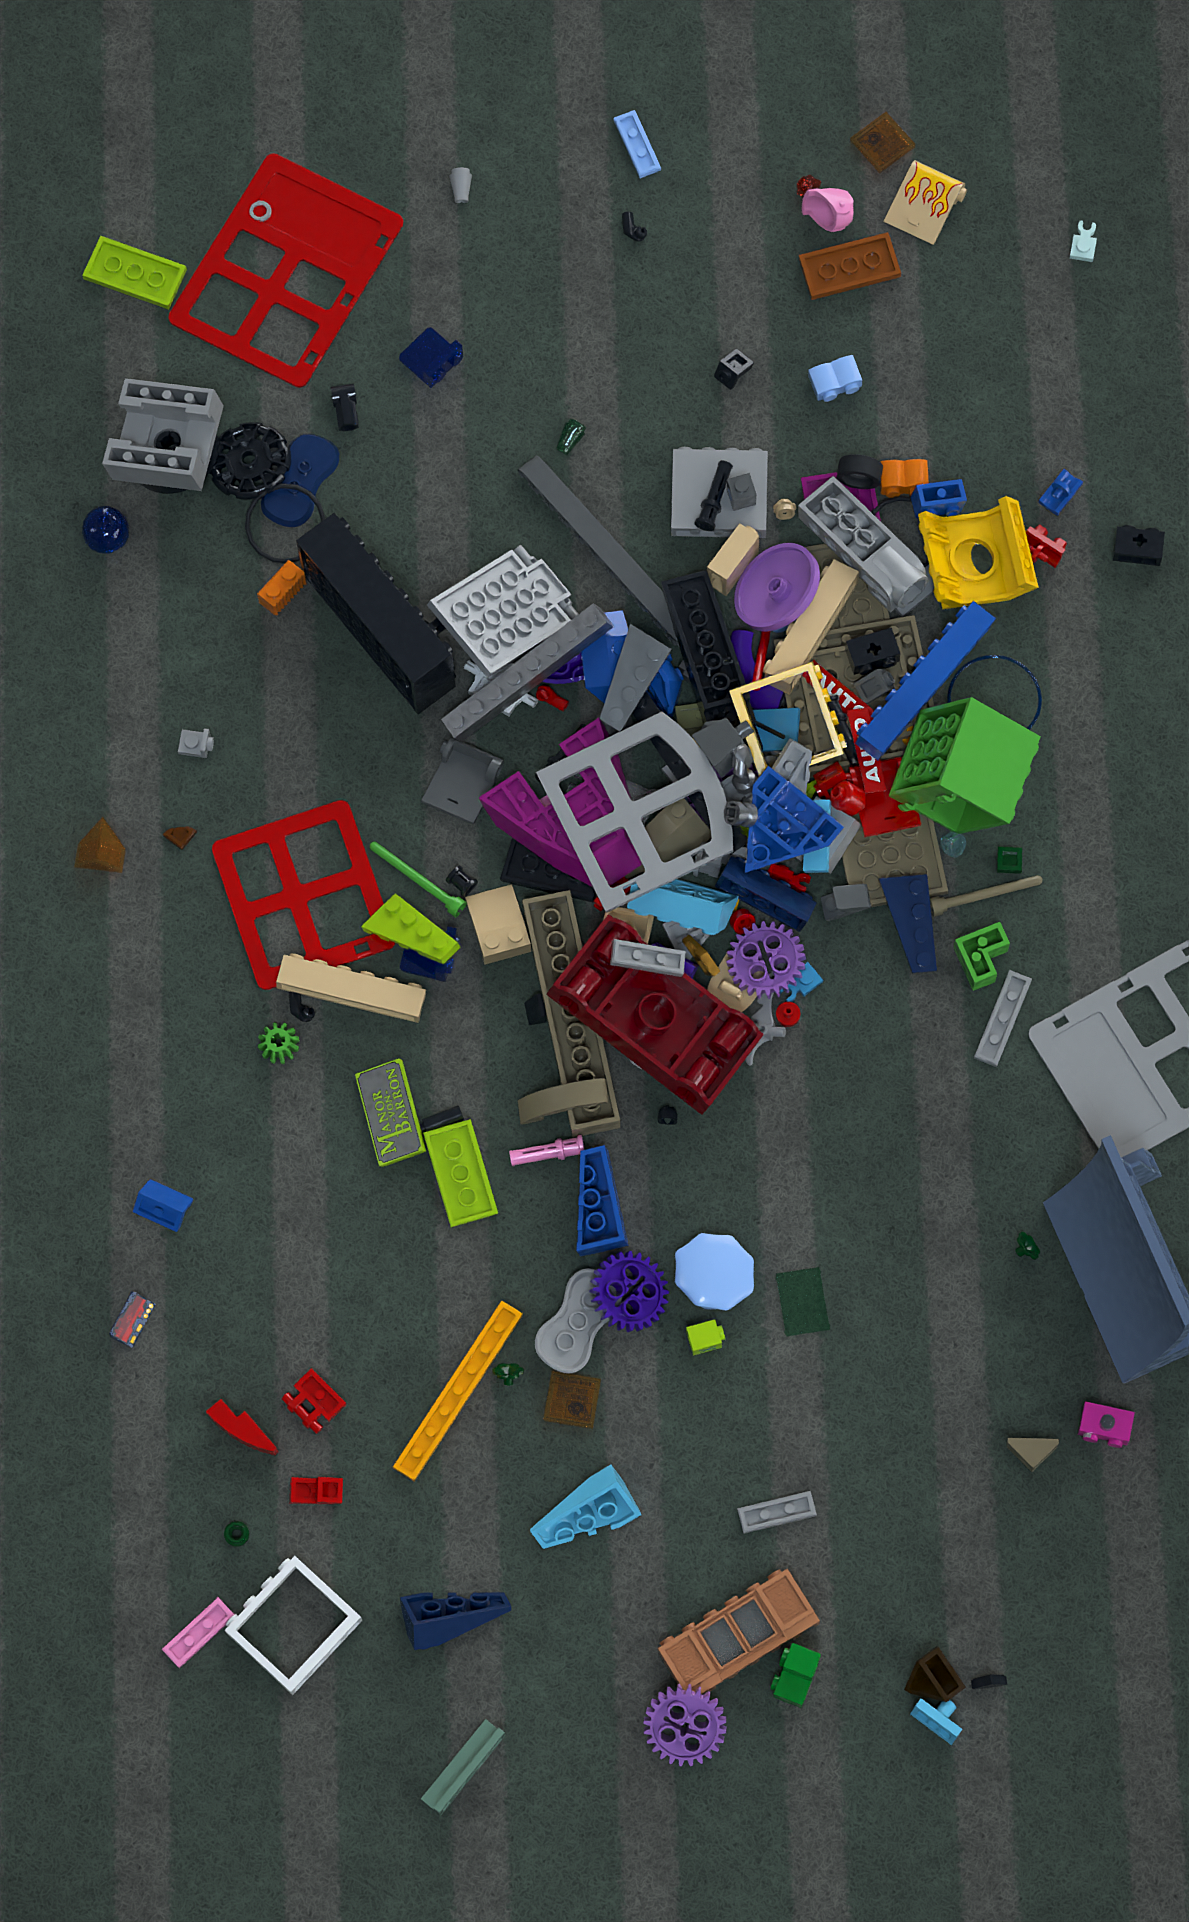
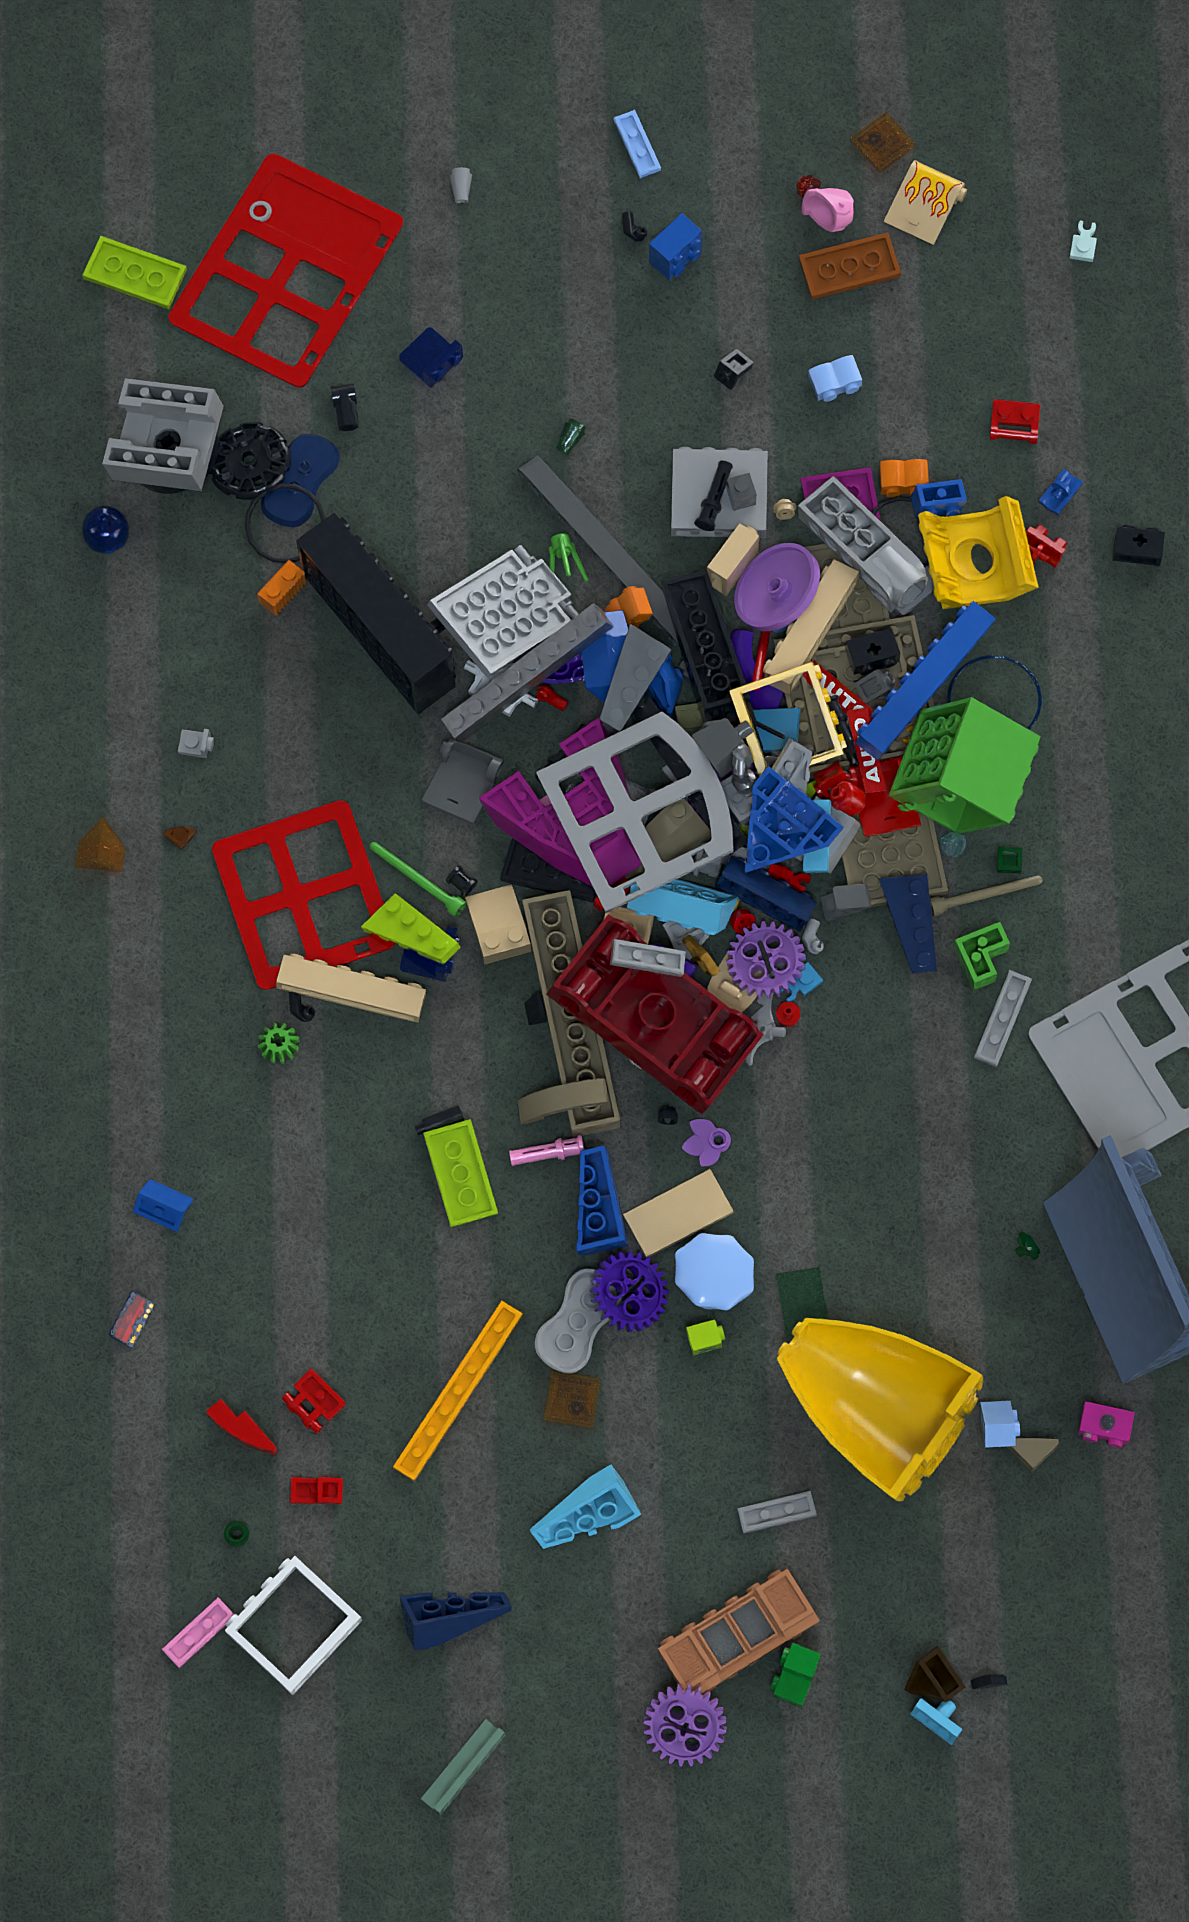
(390, 1112): tile -> none
(508, 1372): dark green plant -> none
(561, 548): none -> bright green plant
(634, 606): none -> orange brick
(676, 247): none -> blue piece
(678, 1213): none -> tan tile
(703, 1143): none -> medium lavender plate
(740, 814): flat silver wheel -> none
(810, 939): none -> light grey arm
(859, 471): black tyre -> none
(880, 1398): none -> yellow panel
(999, 1424): none -> light blue brick
(1015, 414): none -> red plate

